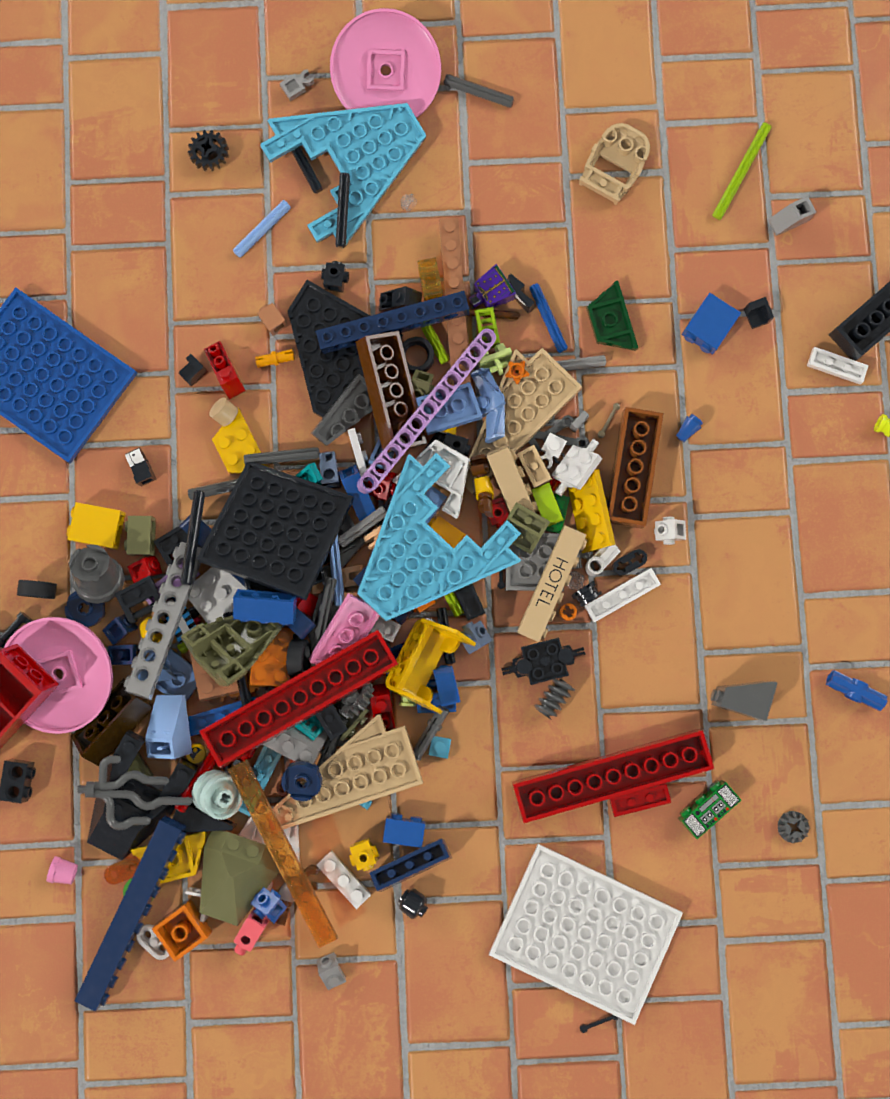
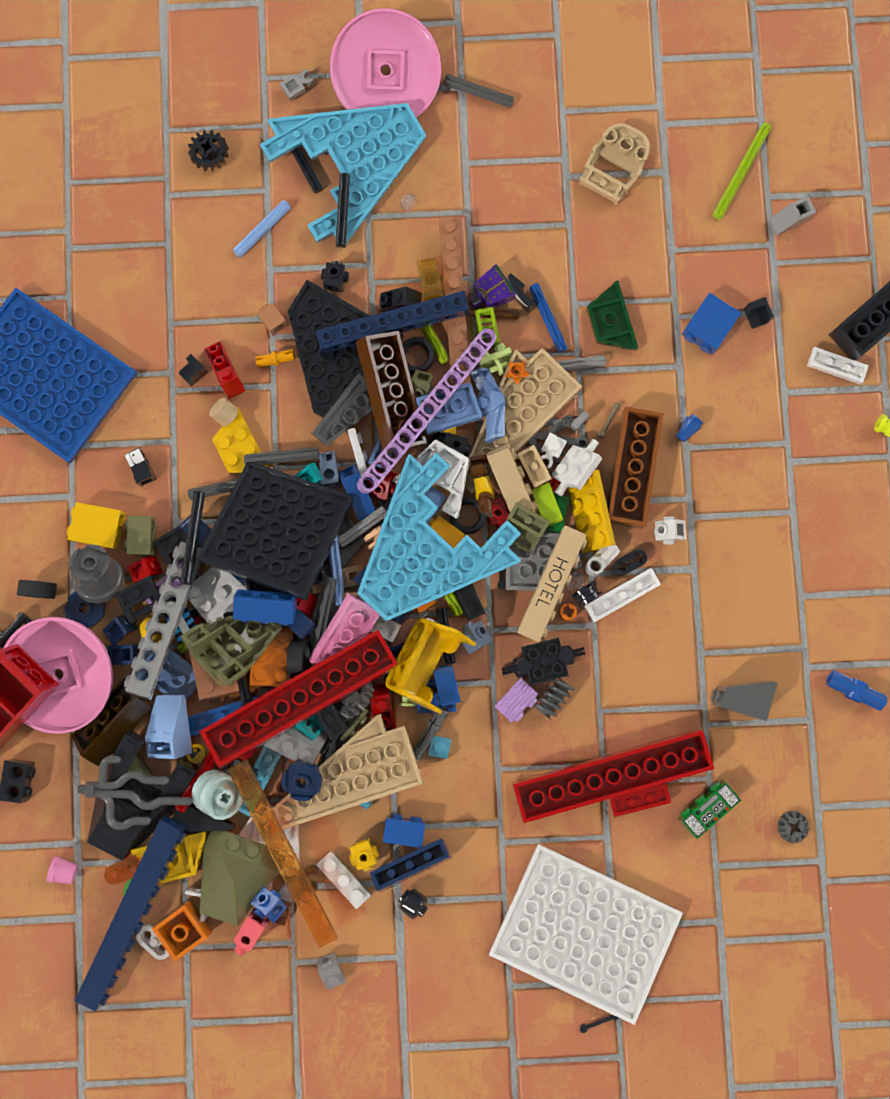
(472, 529): none -> black tyre
(516, 700): none -> lavender brick

